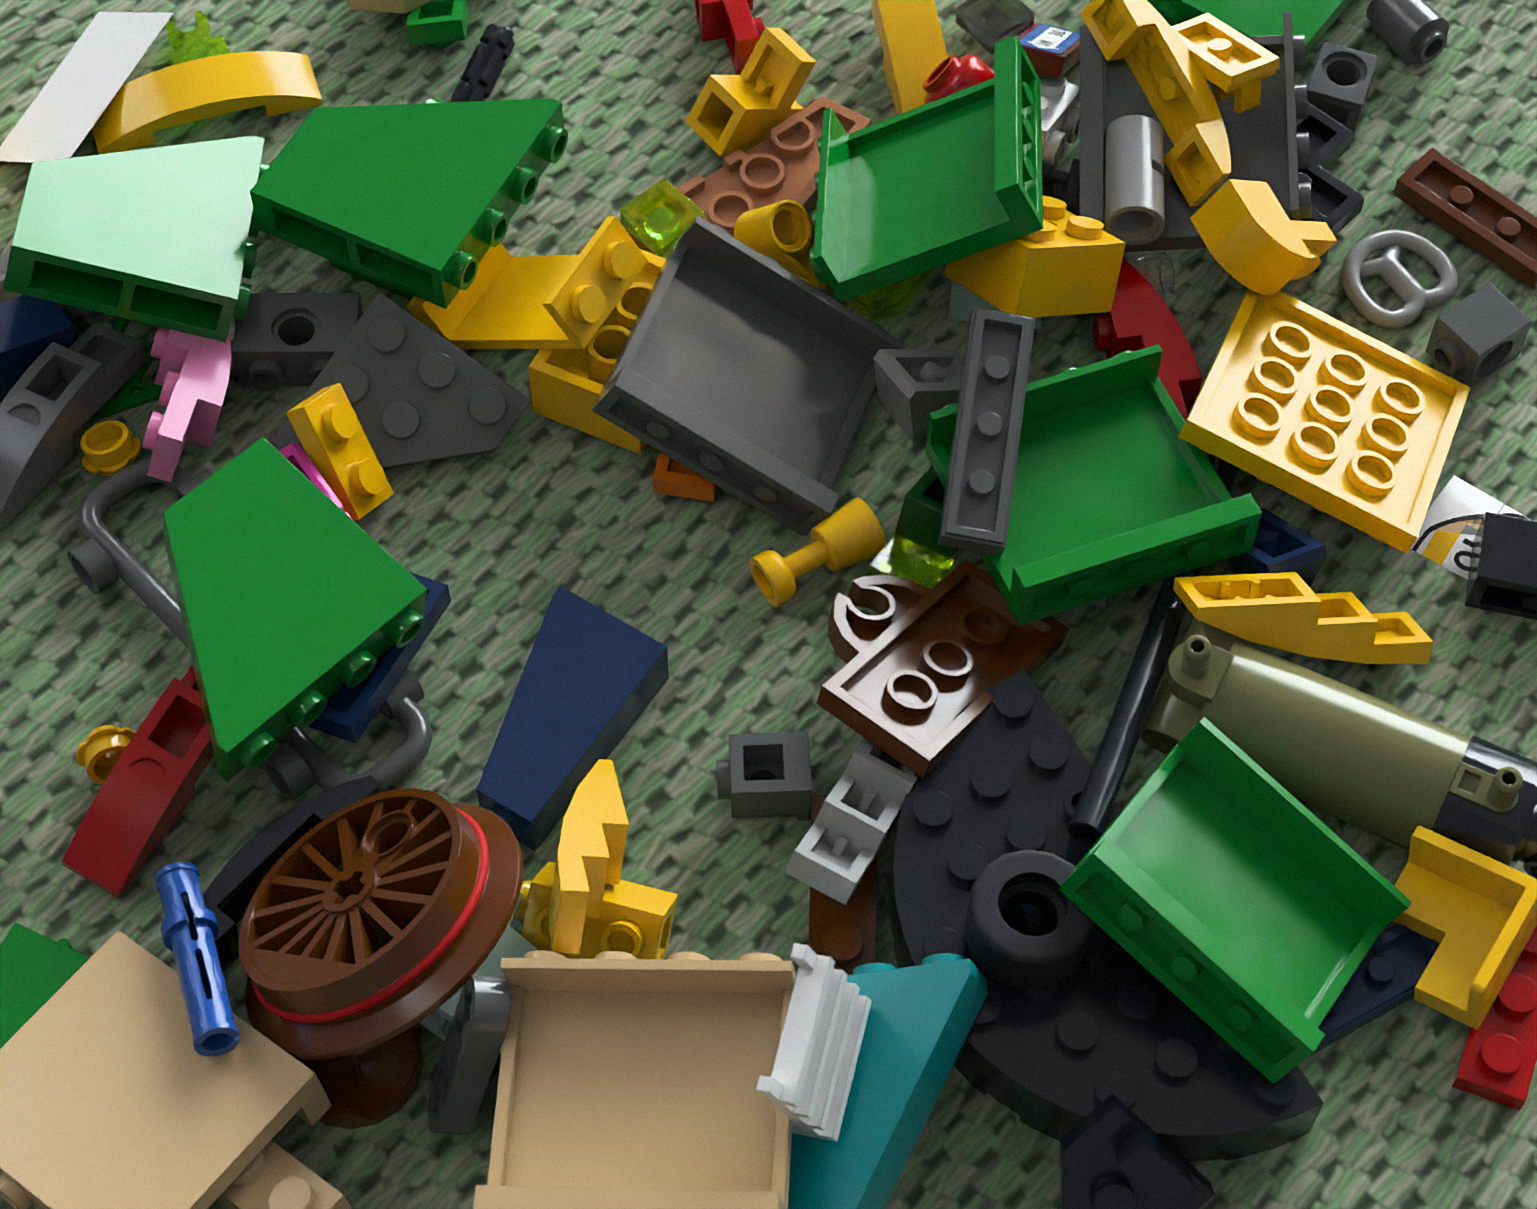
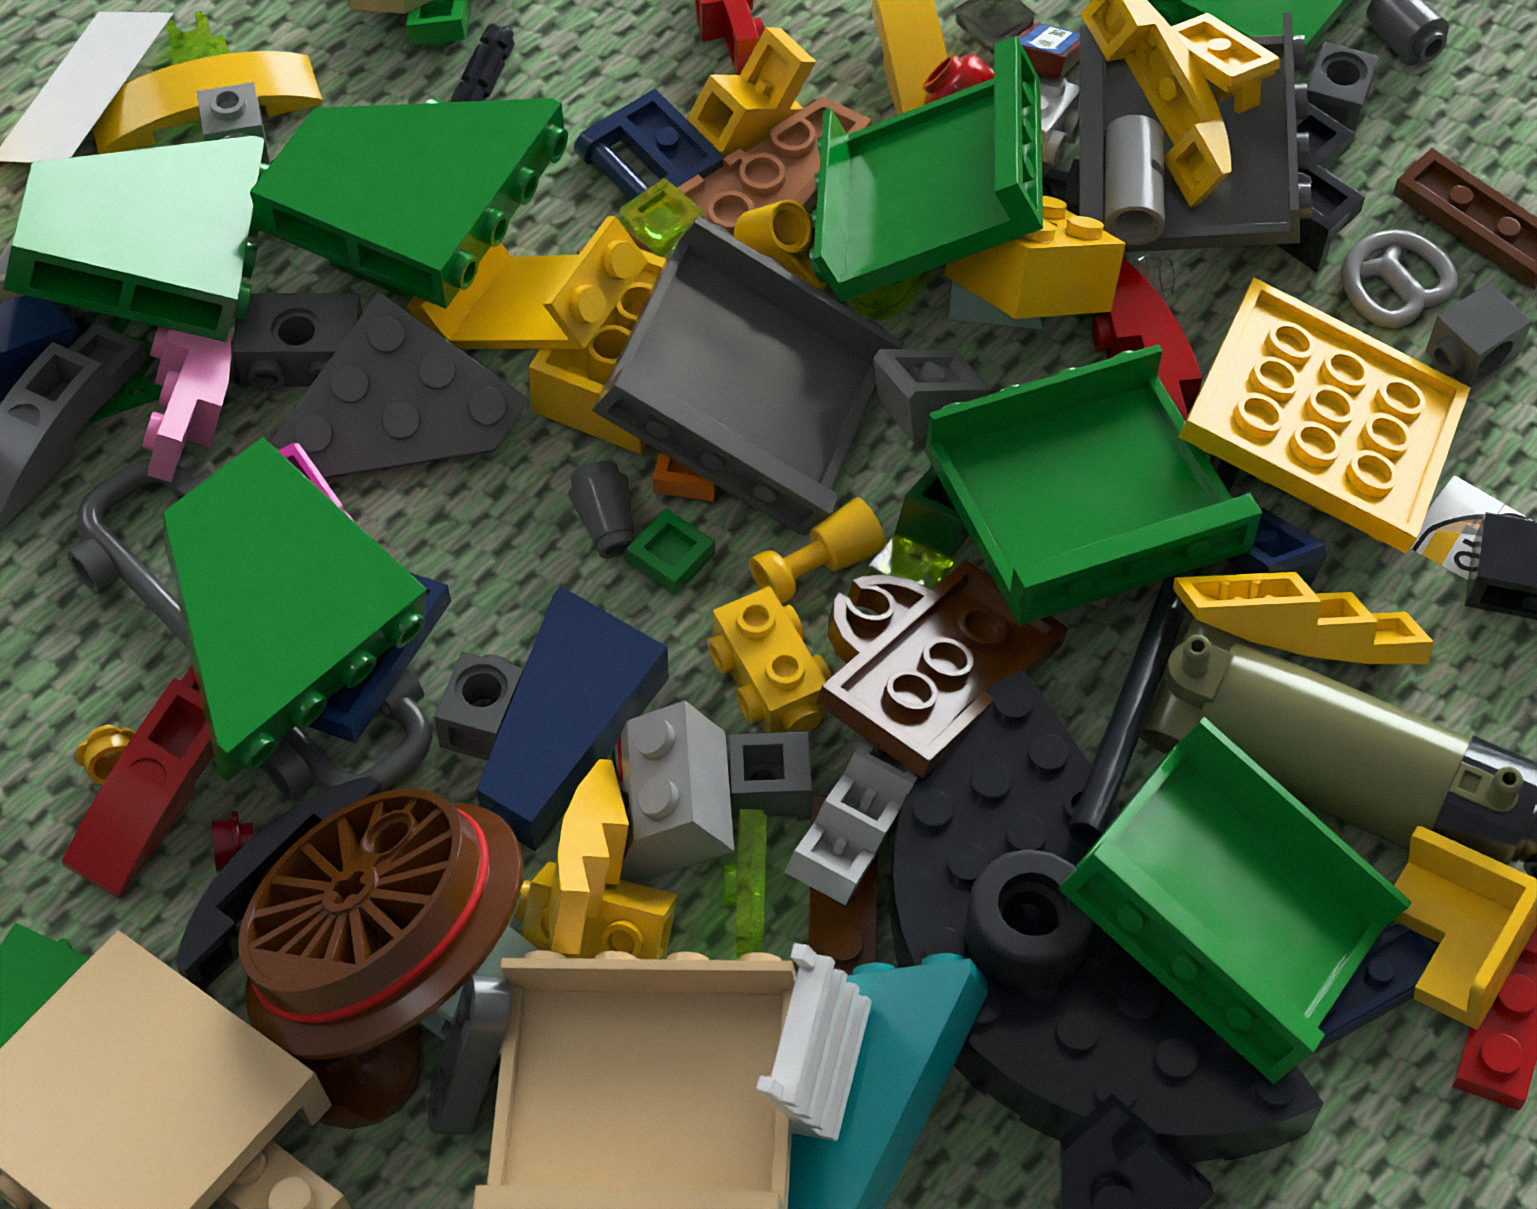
(109, 448): yellow plate -> none
(183, 903): blue pin -> none
(229, 838): none -> dark red plate
(232, 114): none -> light grey brick
(340, 450): yellow plate -> none
(473, 728): none -> dark grey brick
(604, 506): none -> dark grey cone
(656, 136): none -> dark blue plate
(670, 551): none -> green plate
(673, 791): none -> light grey slope
(746, 882): none -> clear neon green plate
(769, 662): none -> yellow brick
(987, 432): dark grey tile -> none
(1256, 239): yellow brick -> none

